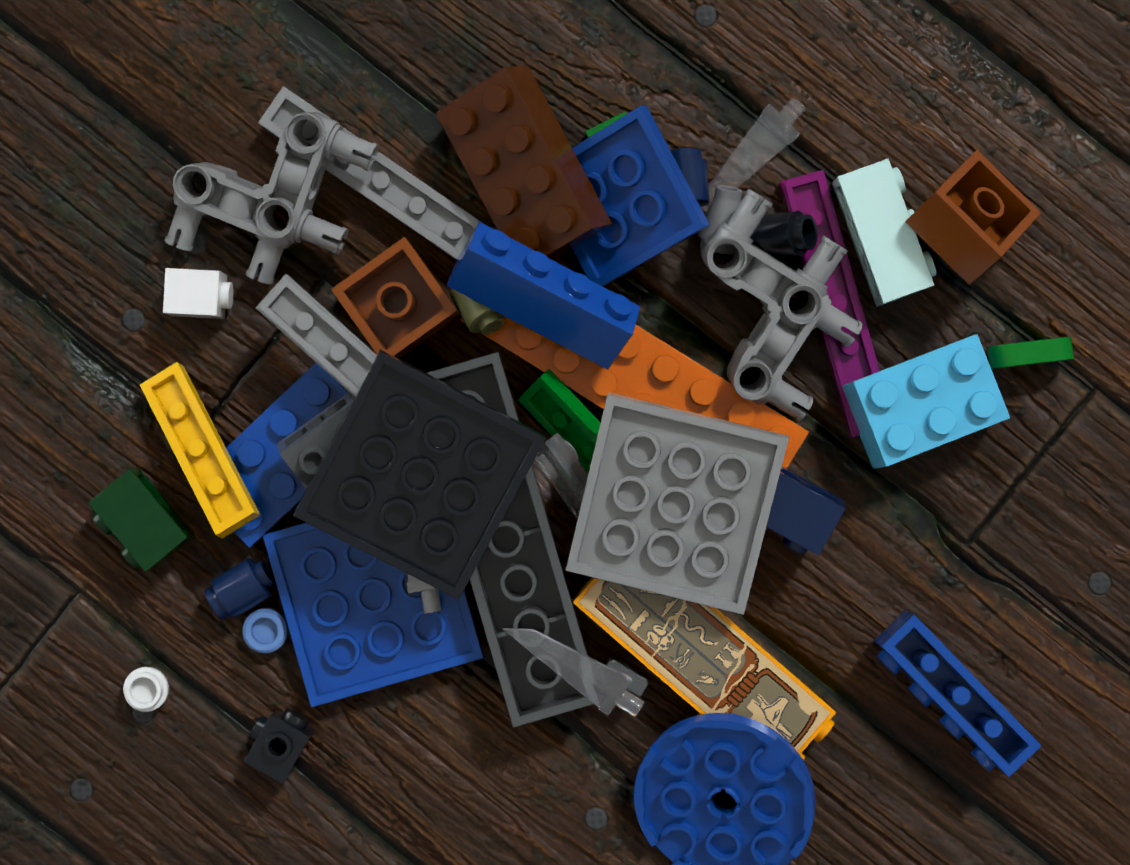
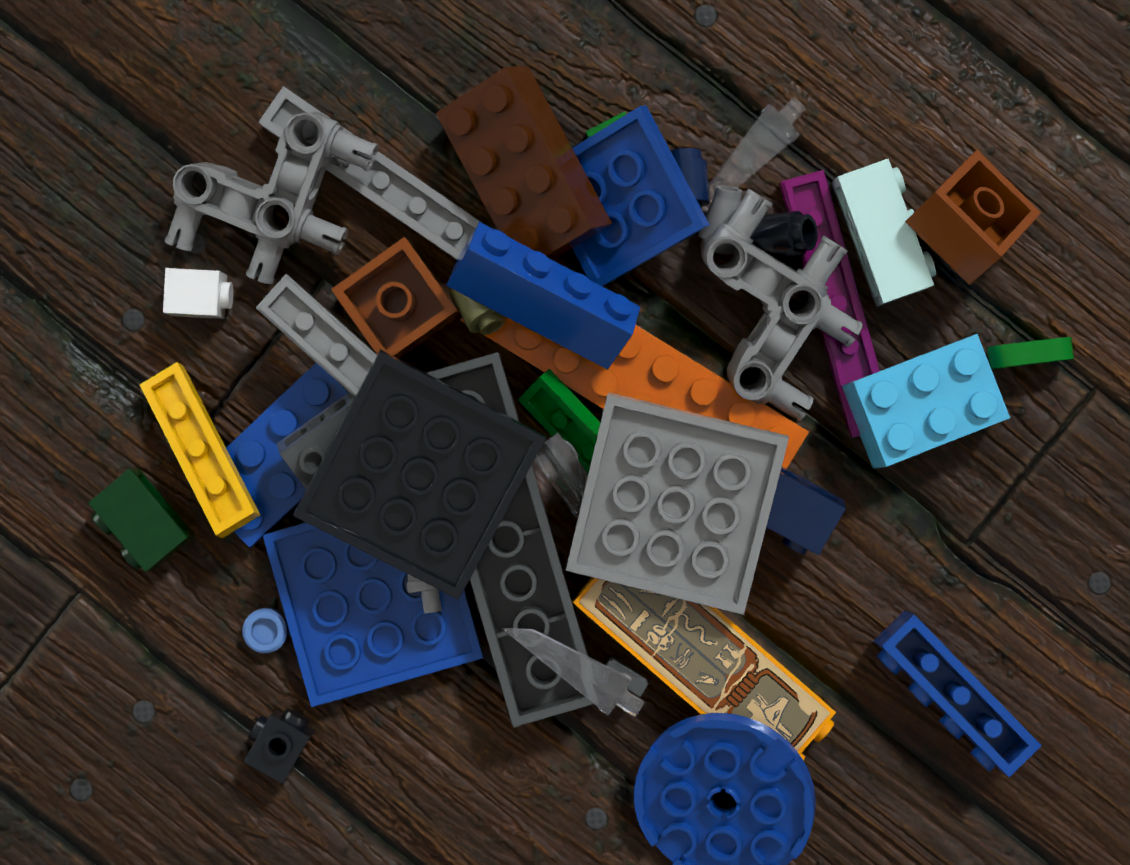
(146, 689): white plate -> none
(240, 588): dark blue brick -> none

